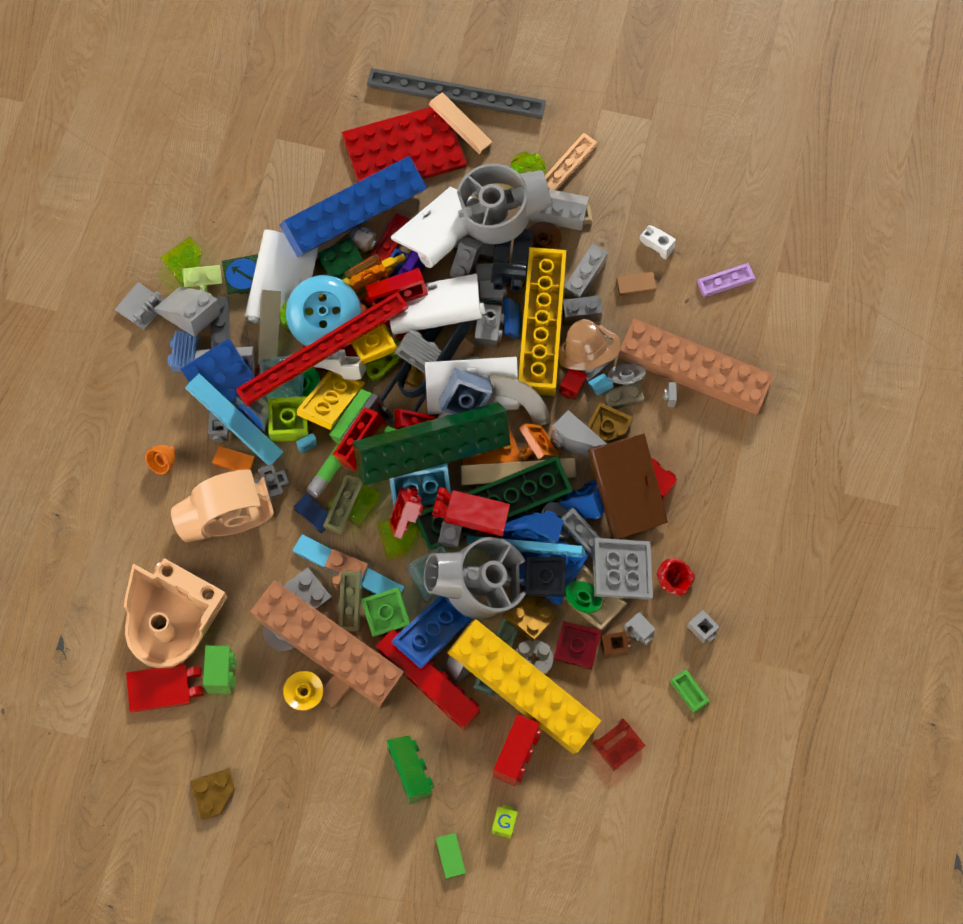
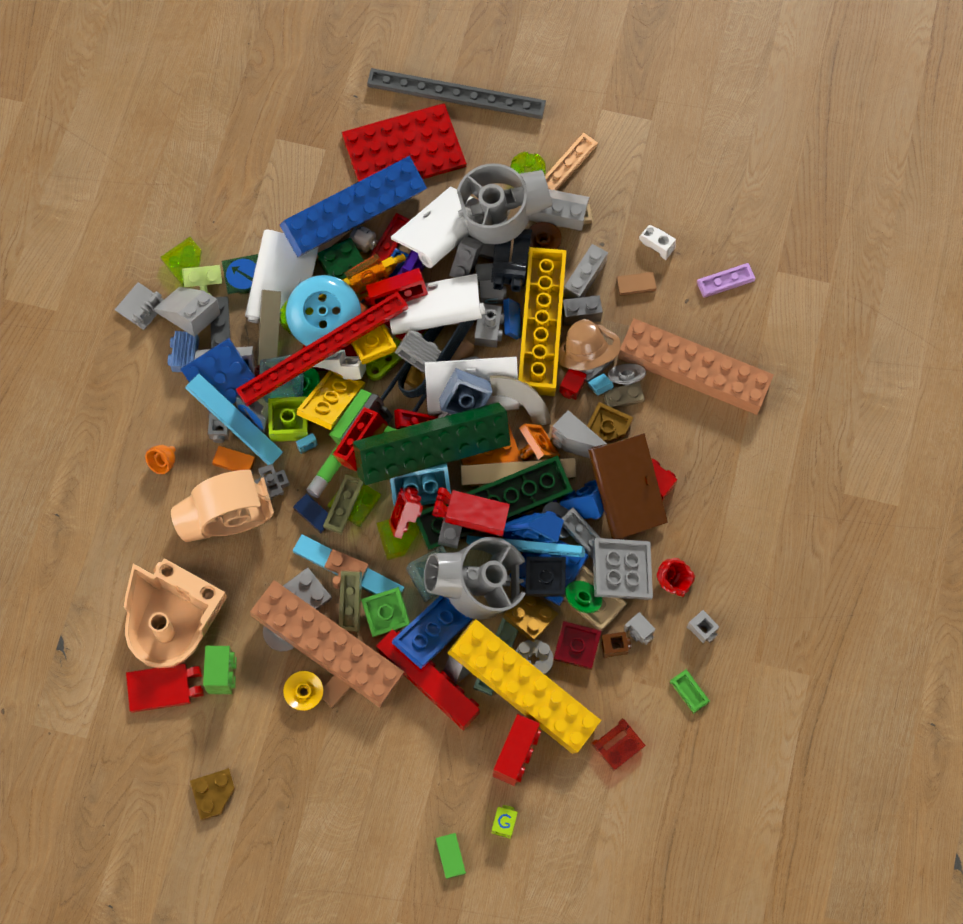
(410, 768): green slope -> none
(460, 123): light nougat tile -> none
(670, 394): light grey plate -> none

